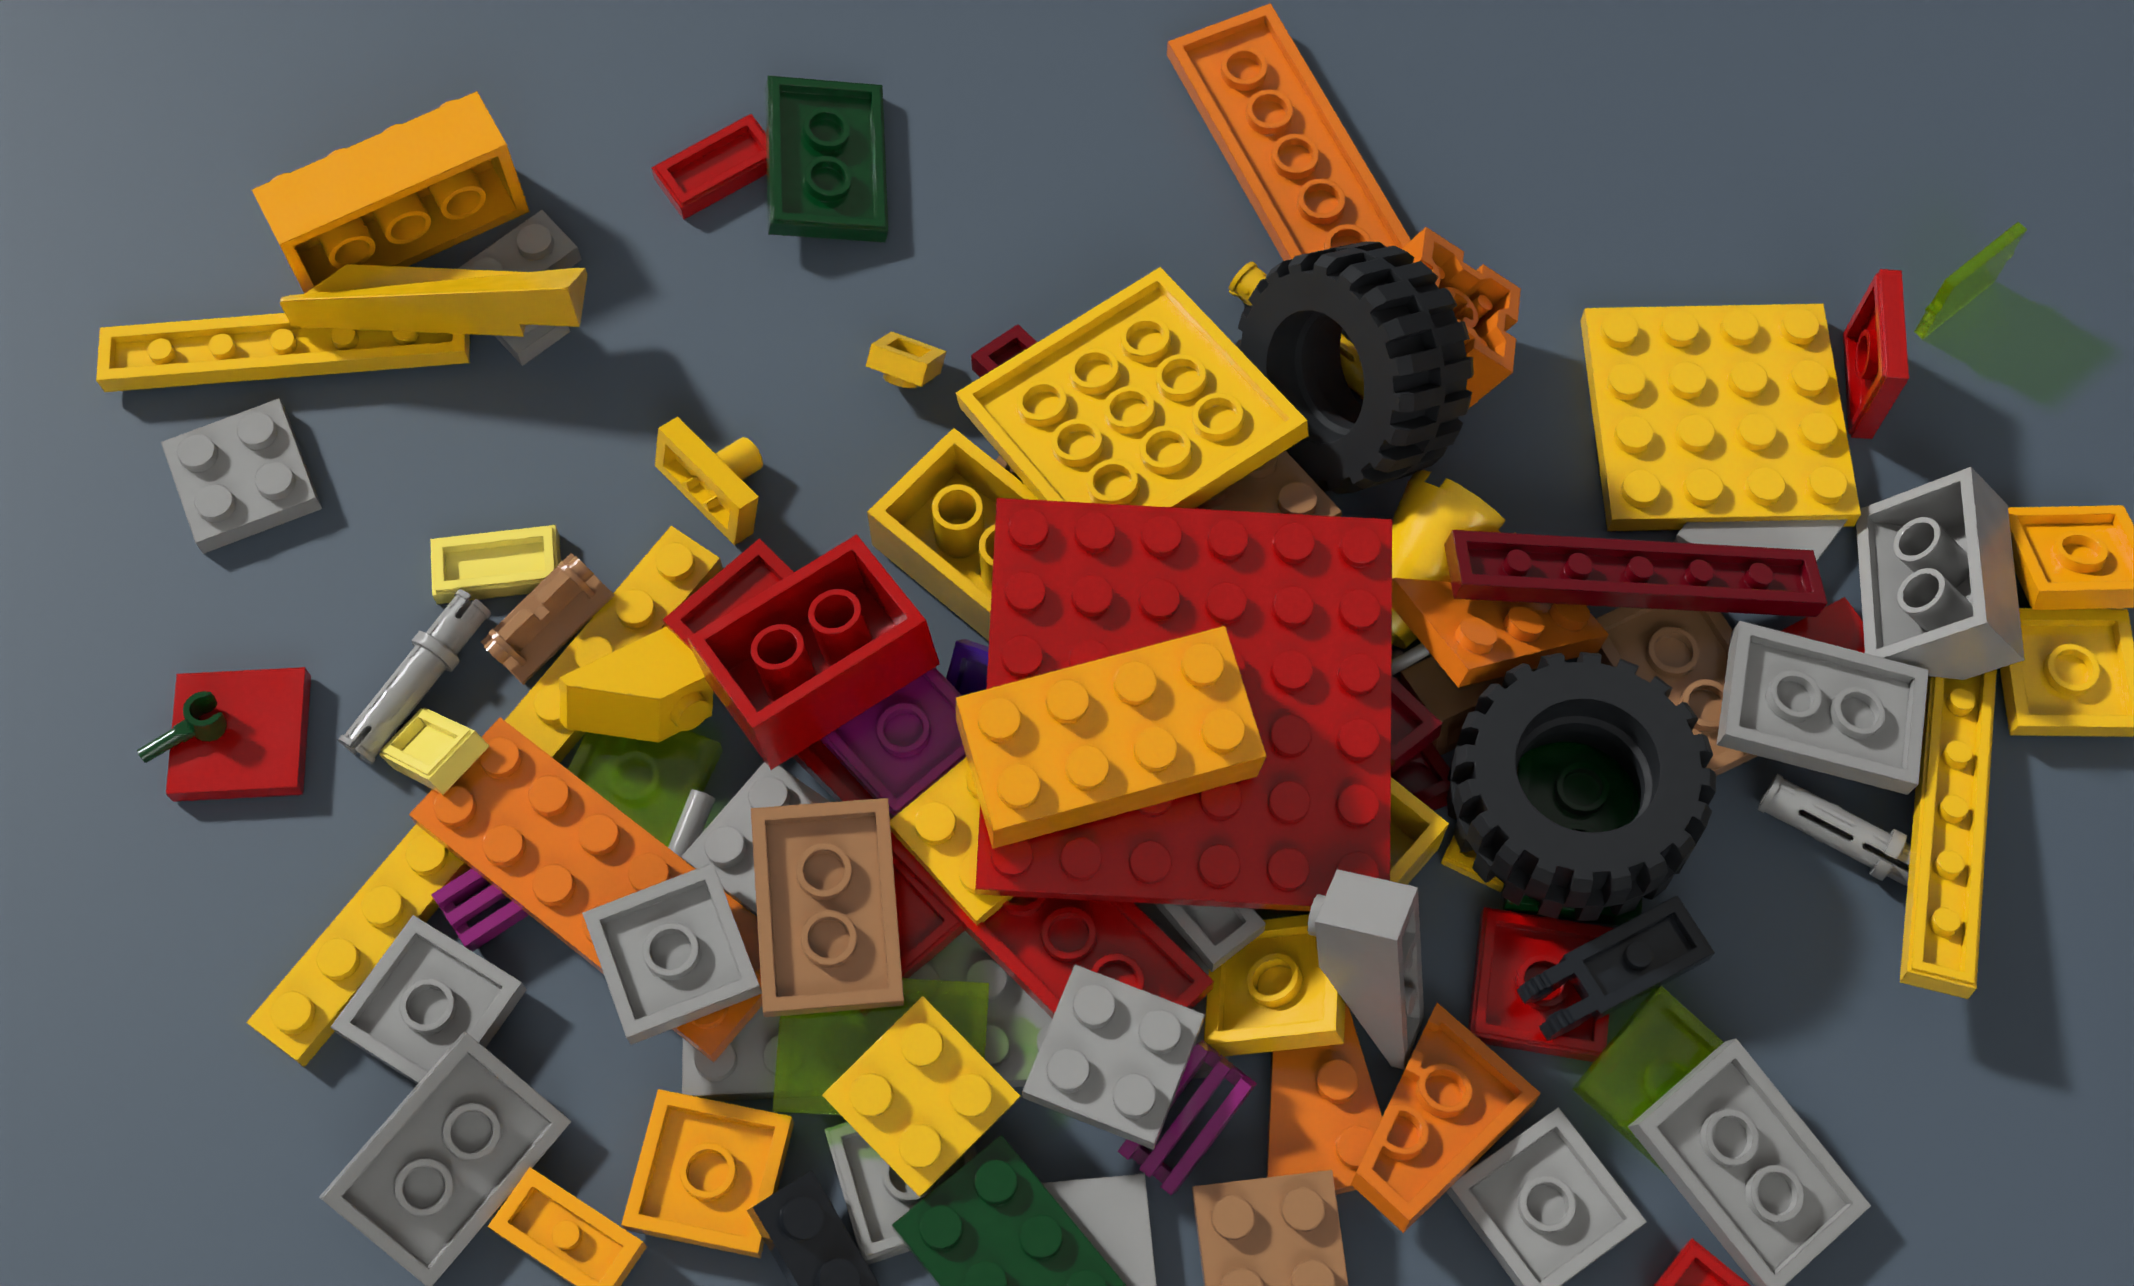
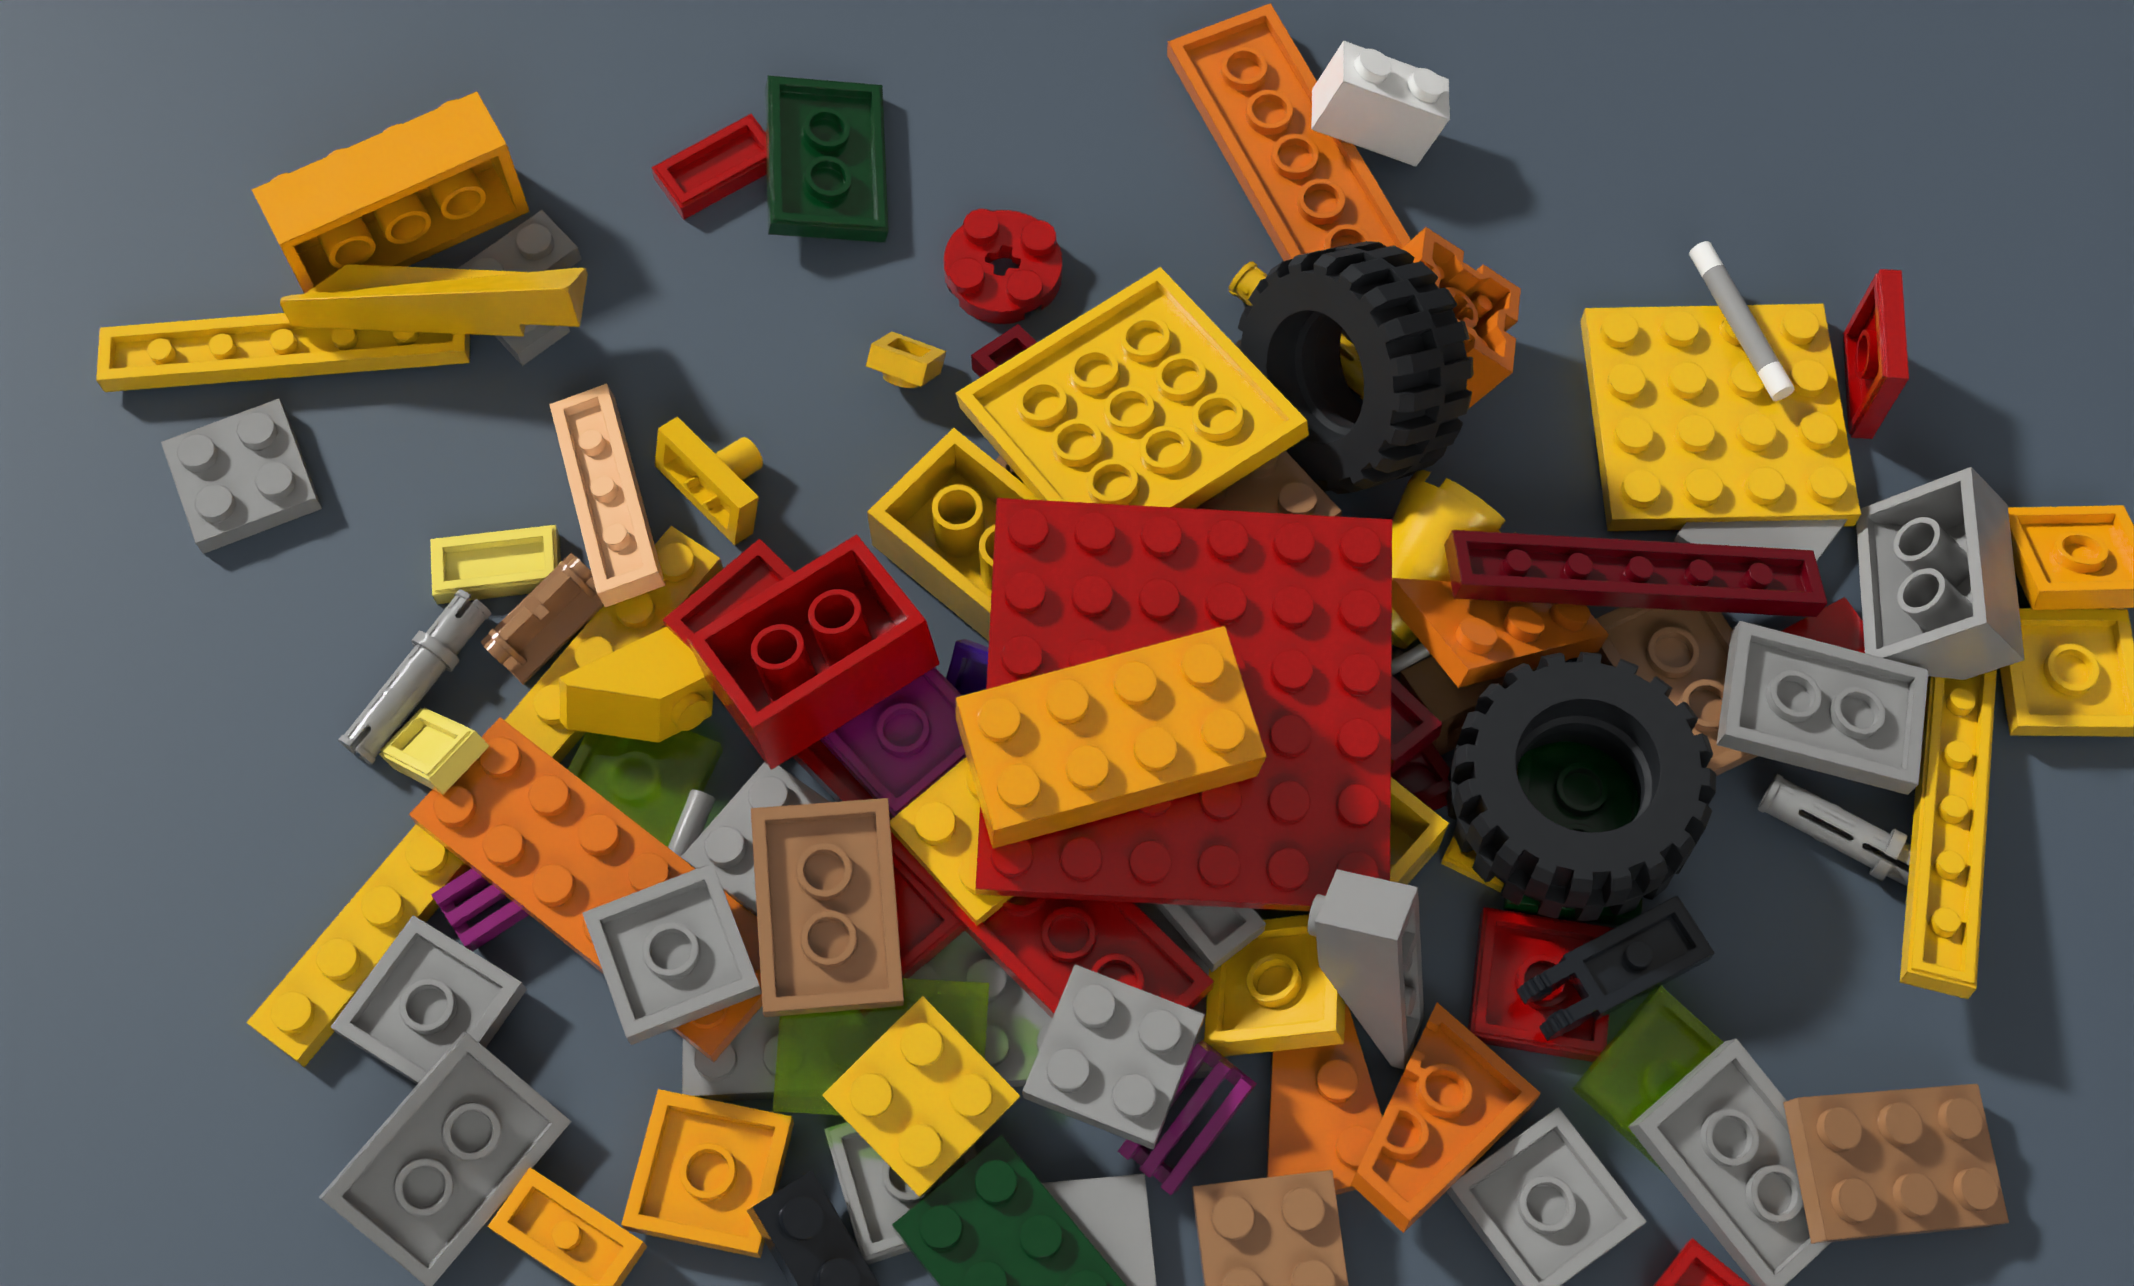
(204, 730): dark green hand -> none
(262, 741): red tile -> none
(606, 496): none -> light nougat plate
(997, 235): none -> red plate
(1380, 103): none -> white brick
(1741, 321): none -> light grey bar
(1895, 1163): none -> medium nougat plate
(1970, 280): clear neon green piece -> none

